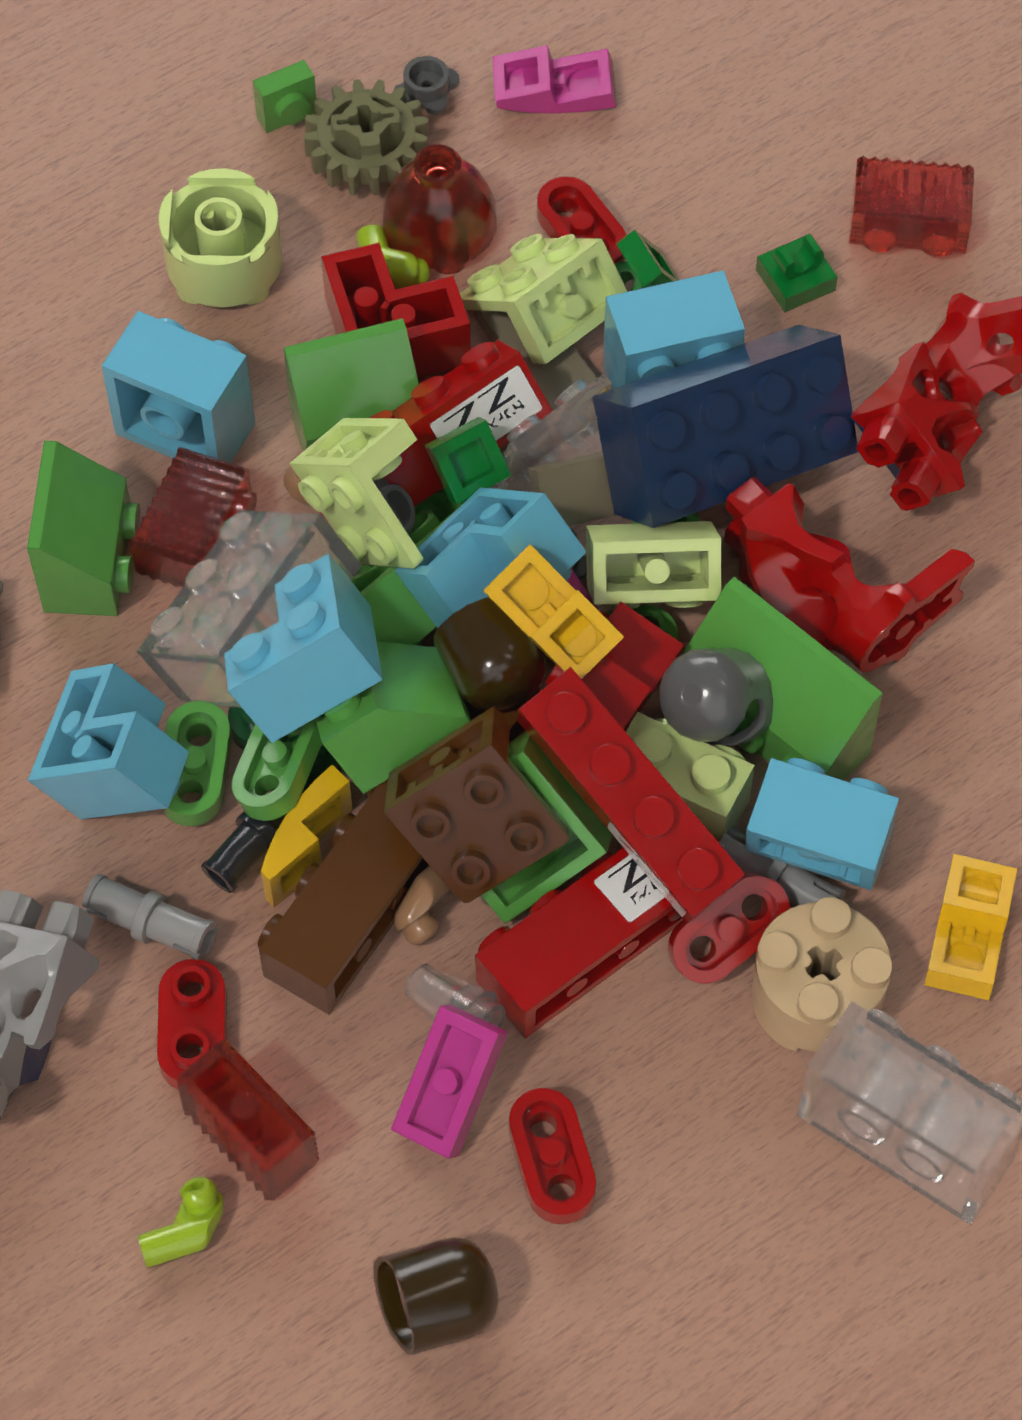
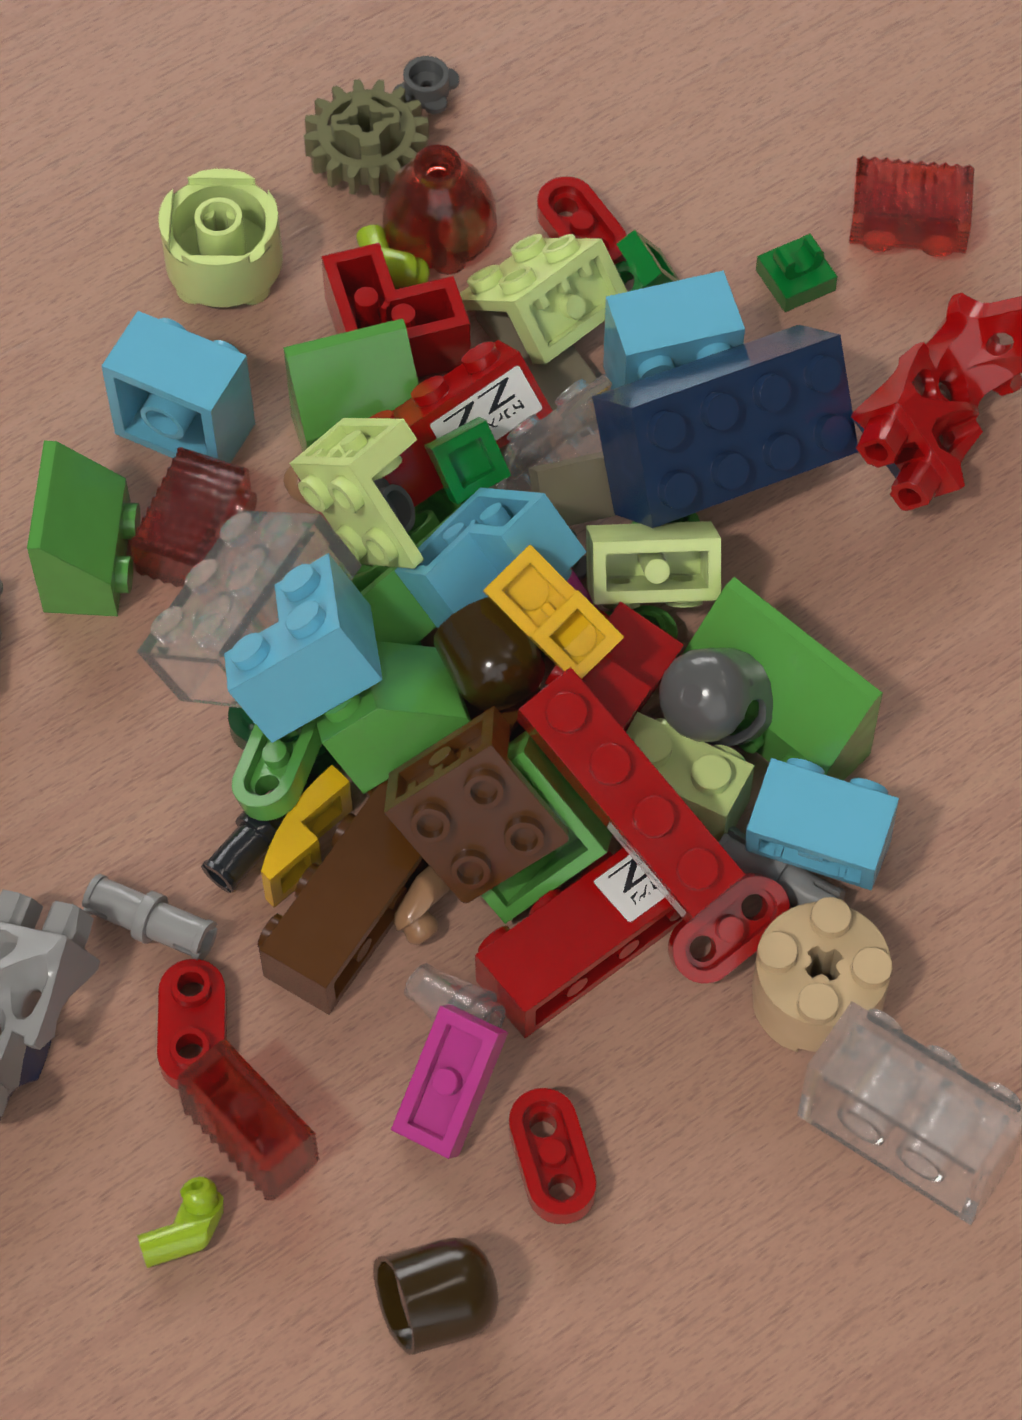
(106, 747): medium azure brick -> none
(205, 765): bright green plate -> none
(284, 96): bright green plate -> none
(539, 84): dark pink slope -> none
(816, 586): red hips -> none
(971, 927): yellow slope -> none

